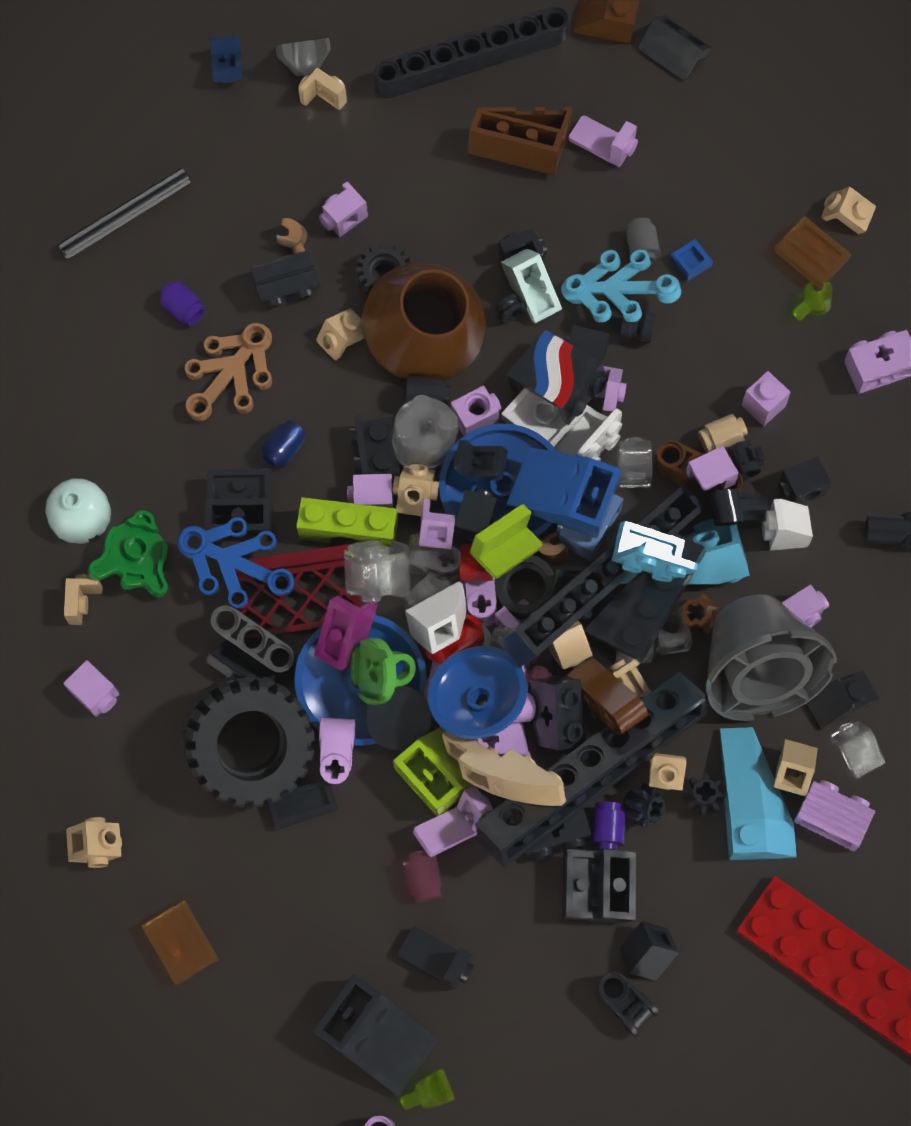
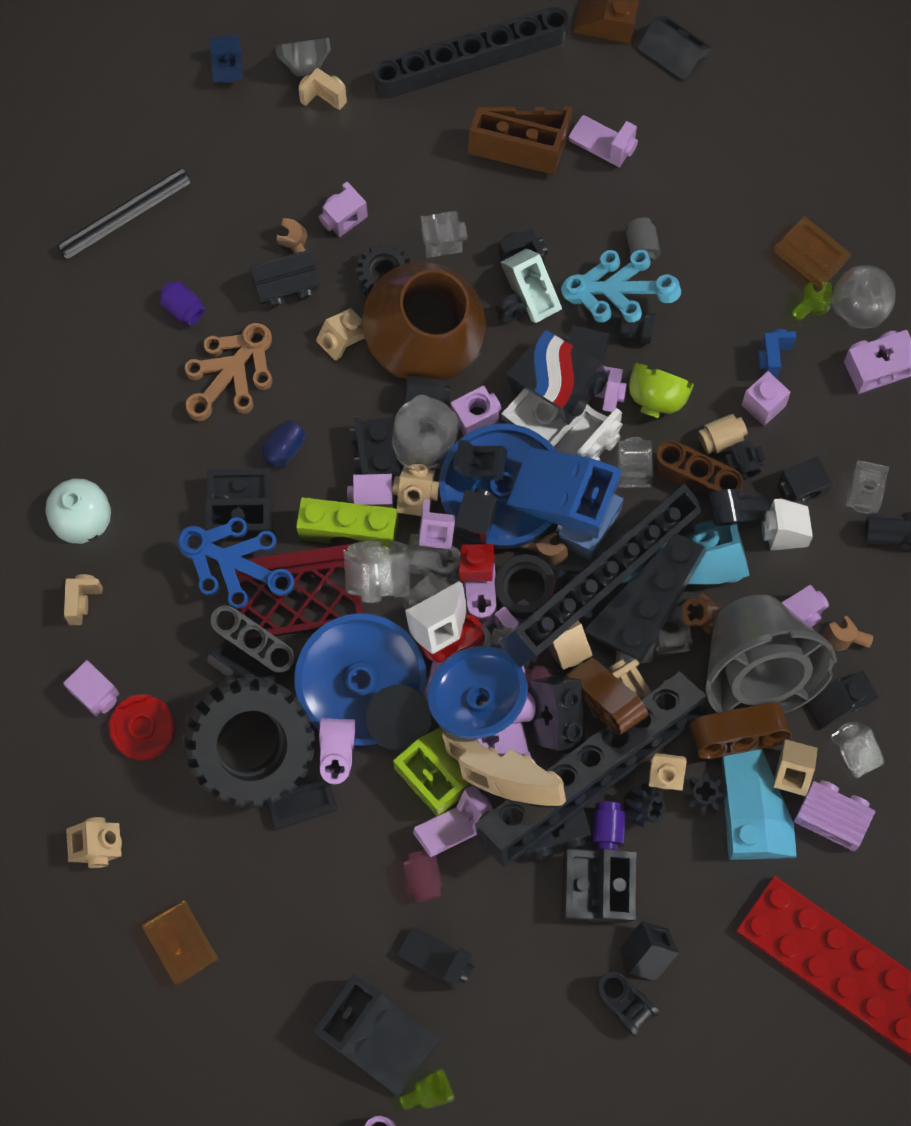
(135, 554): green tile -> none
(142, 727): none -> red tile
(343, 630): magenta panel -> none
(375, 670): bright green tile -> none
(442, 234): none -> clear brick
(505, 543): lime panel -> none
(652, 552): medium azure bracket -> none
(658, 390): none -> lime cylinder
(691, 260): blue tile -> none
(713, 469): lavender panel -> none
(740, 730): none -> reddish brown beam
(771, 345): none -> blue bracket
(844, 633): none -> medium nougat piece
(849, 208): tan bracket -> none
(864, 296): none -> clear cylinder
(868, 475): none -> clear brick

